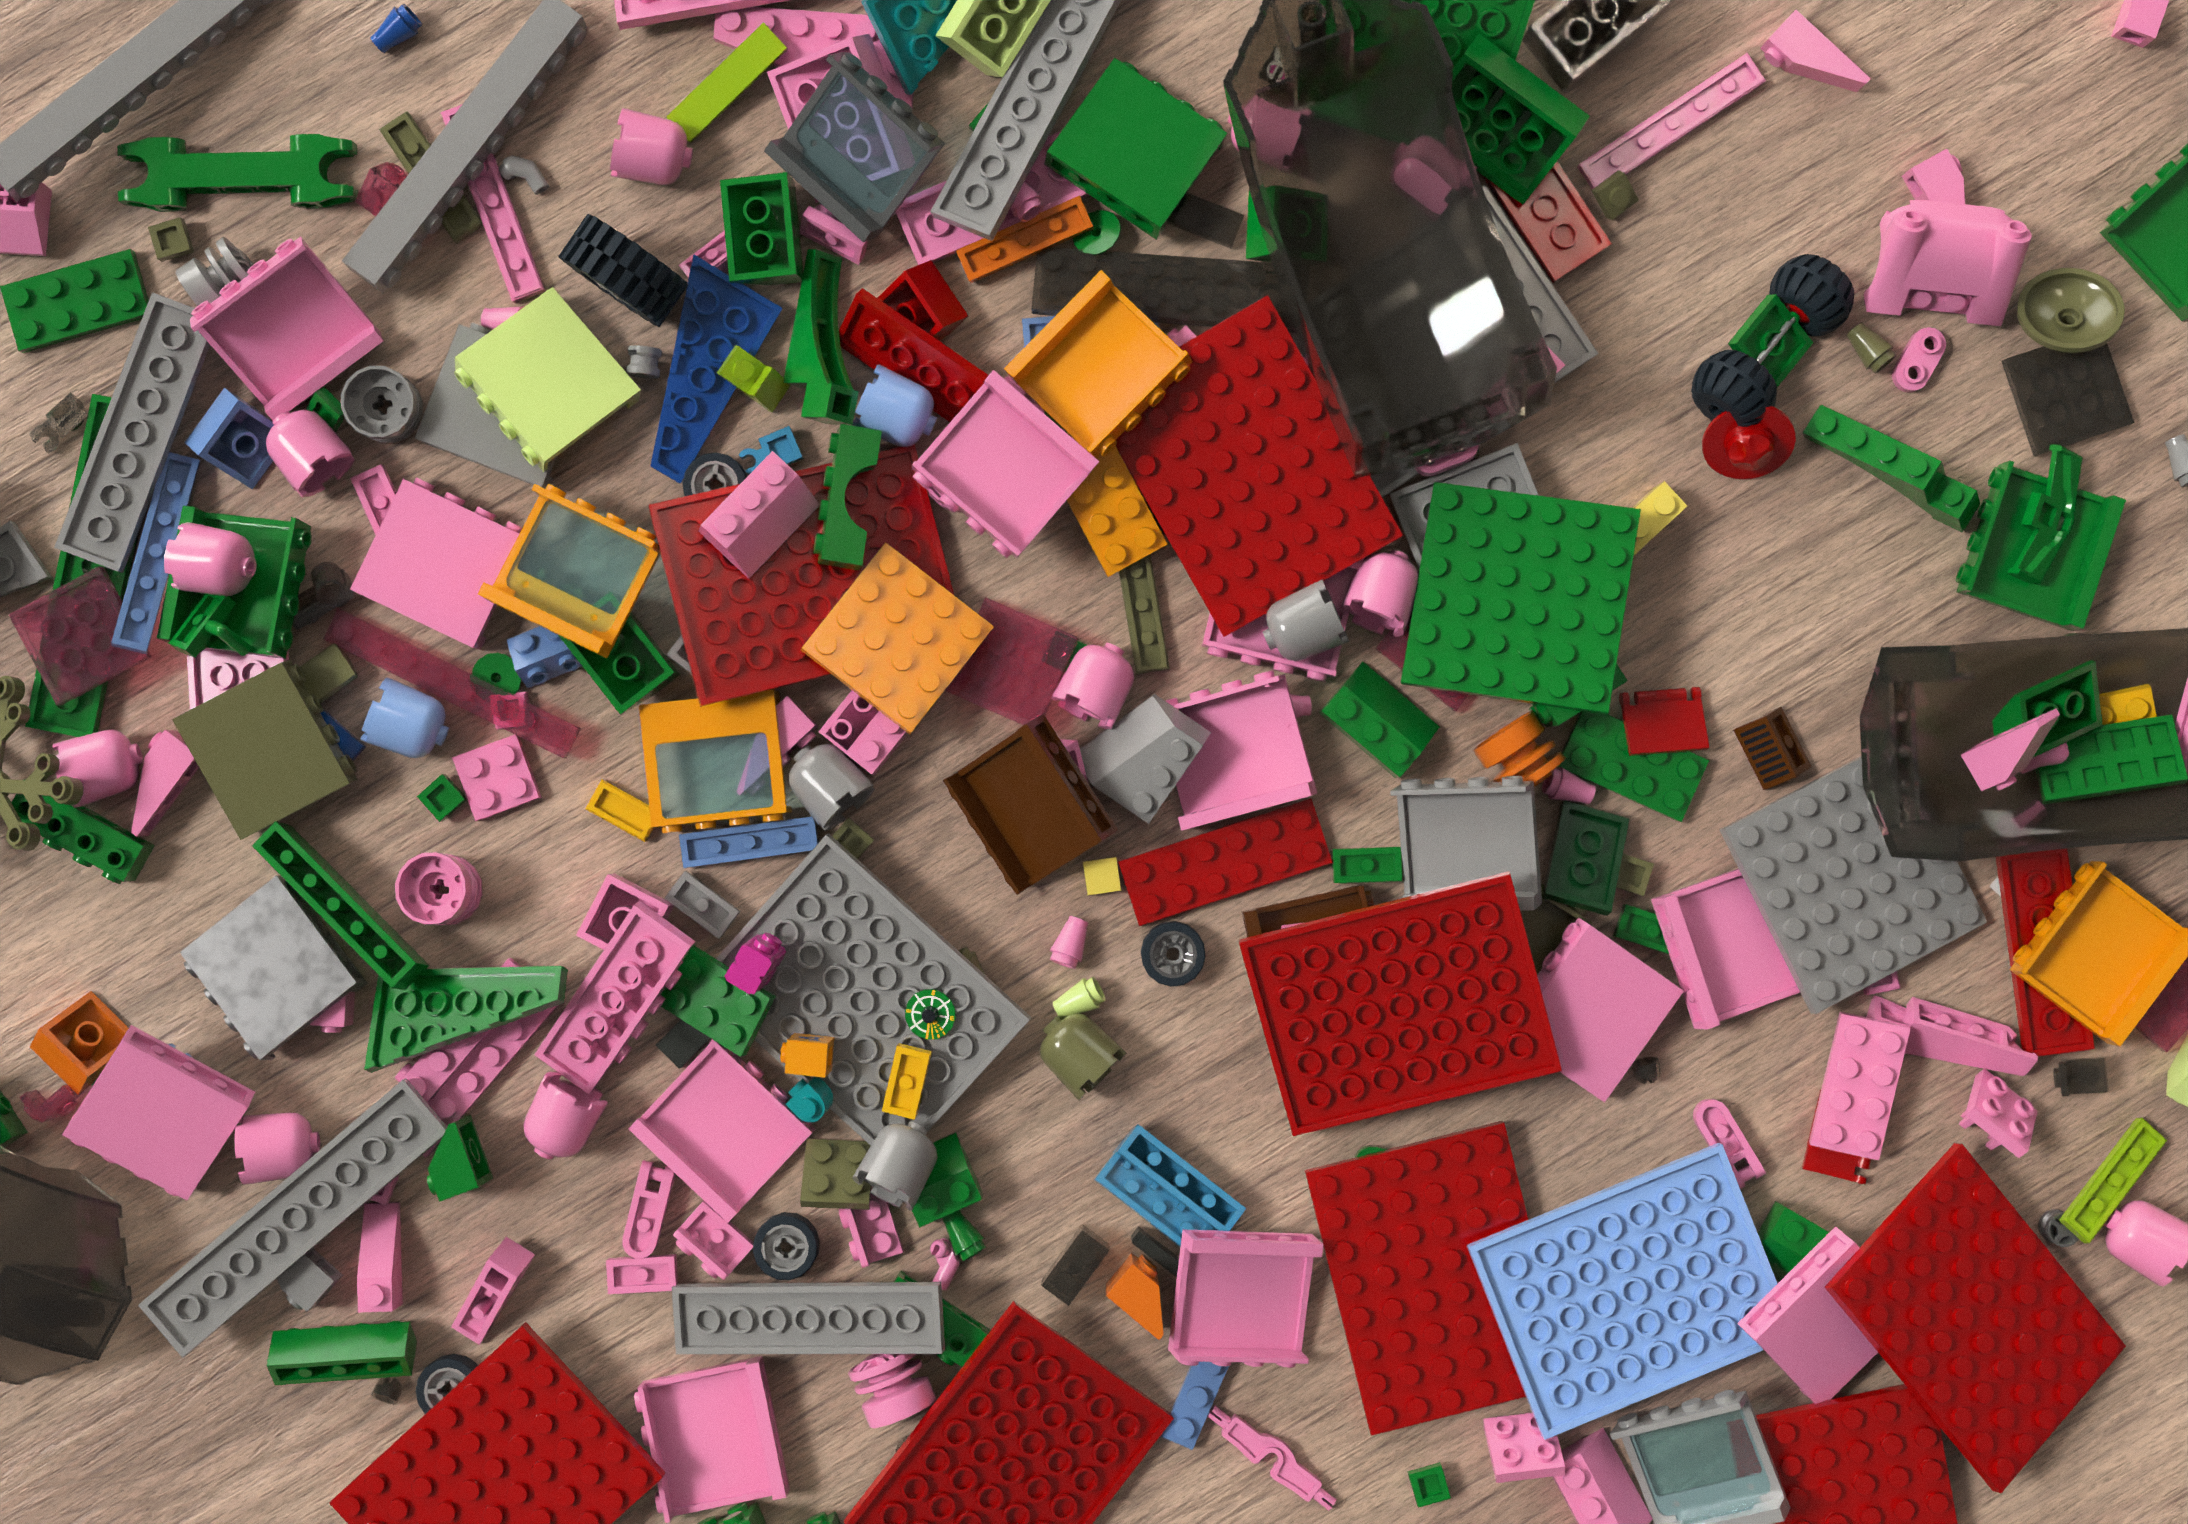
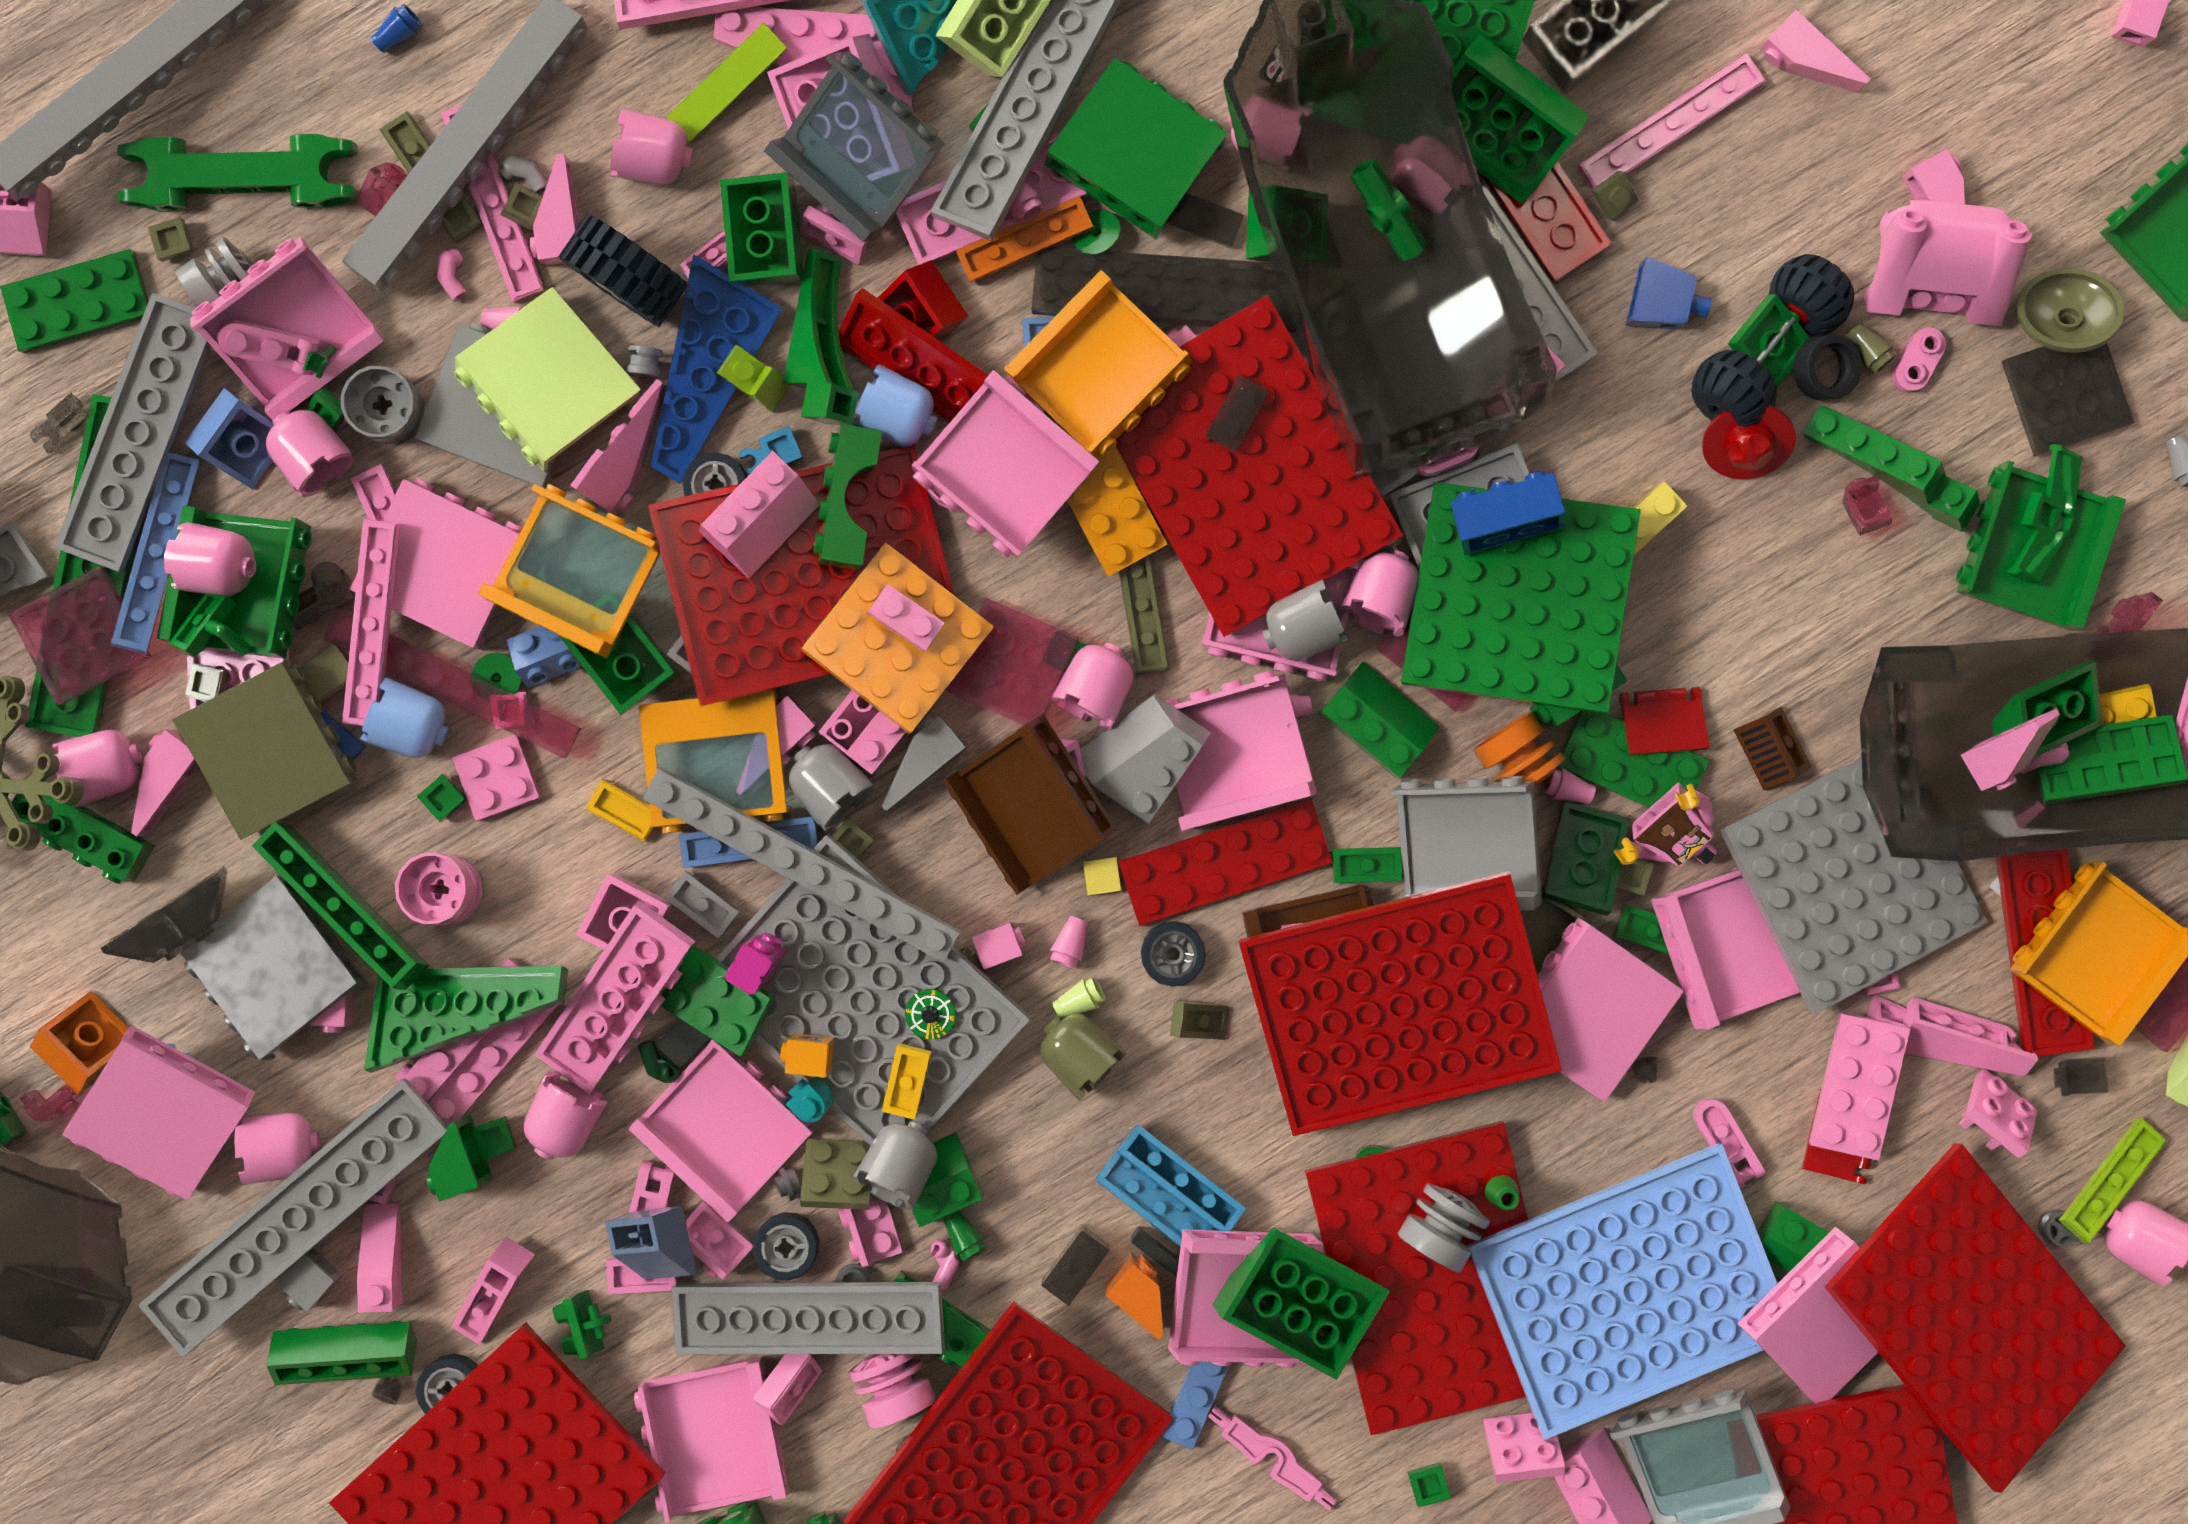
(173, 924): none -> clear smoke wedge
(205, 682): none -> tile
(265, 344): none -> bright pink plate
(318, 361): none -> green hand
(371, 618): none -> bright pink tile
(446, 271): none -> bright pink arm
(493, 1138): none -> green plate
(522, 206): none -> olive tile
(556, 216): none -> bright pink slope
(585, 1325): none -> green hips
(613, 474): none -> bright pink wedge
(652, 1242): none -> sand blue slope
(656, 1065): none -> dark green arm
(787, 1184): none -> flat silver plate
(787, 1386): none -> bright pink slope
(802, 864): none -> light grey plate
(852, 1273): none -> flat silver plate
(905, 618): none -> bright pink plate
(925, 756): none -> light grey slope
(999, 945): none -> bright pink brick
(1199, 1020): none -> olive slope
(1237, 413): none -> clear smoke plate
(1301, 1302): none -> green slope
(1388, 209): none -> green piece
(1444, 1227): none -> light grey wheel
(1497, 1188): none -> green cone
(1508, 512): none -> blue brick
(1664, 297): none -> blue torso
(1672, 829): none -> torso
(1849, 365): none -> black tyre
(1866, 505): none -> clear pink bracket
(2132, 612): none -> clear pink plate

